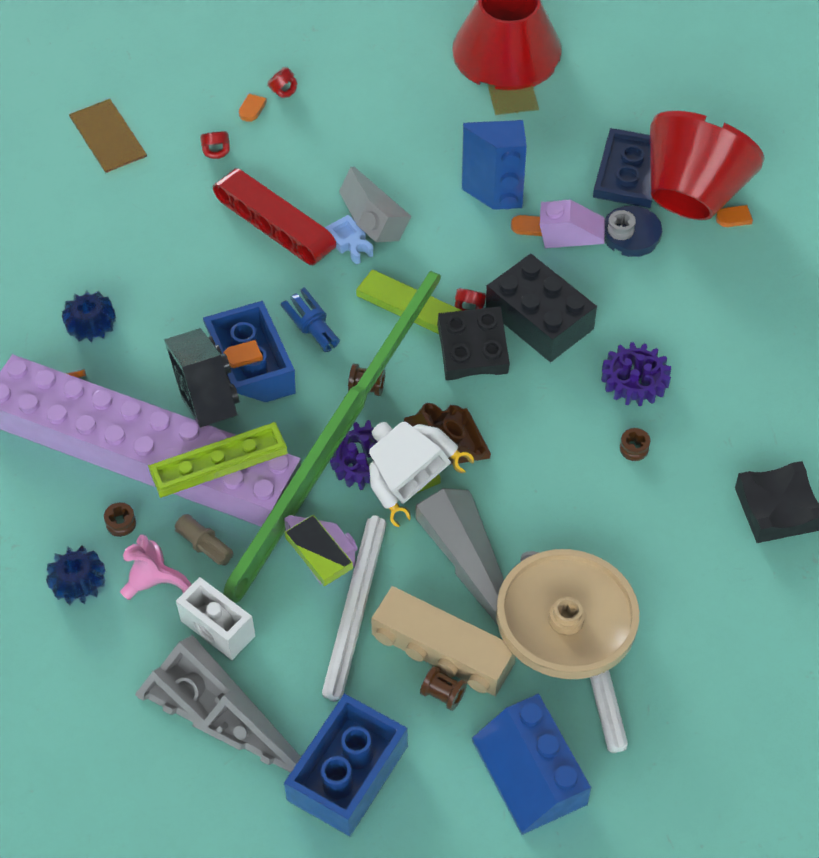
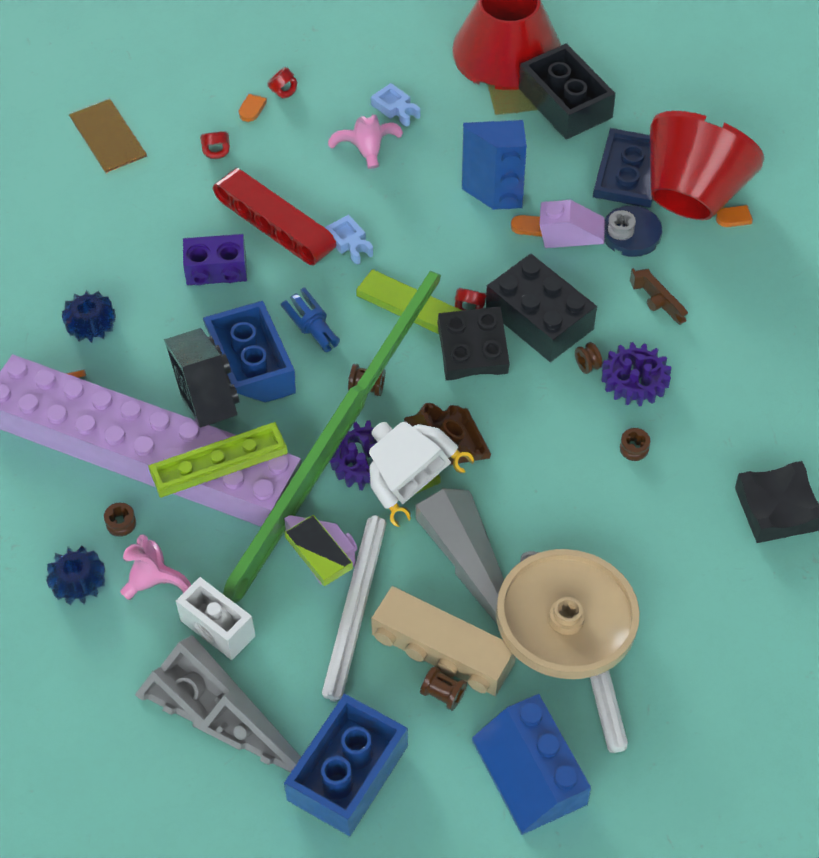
(203, 539): dark tan axle -> none
(214, 259): none -> dark purple brick
(243, 354): orange piece -> none
(366, 137): none -> bright pink piece
(372, 208): light grey slope -> none
(393, 102): none -> light blue plate
(566, 91): none -> black brick
(588, 358): none -> reddish brown bush
(659, 295): none -> reddish brown piece

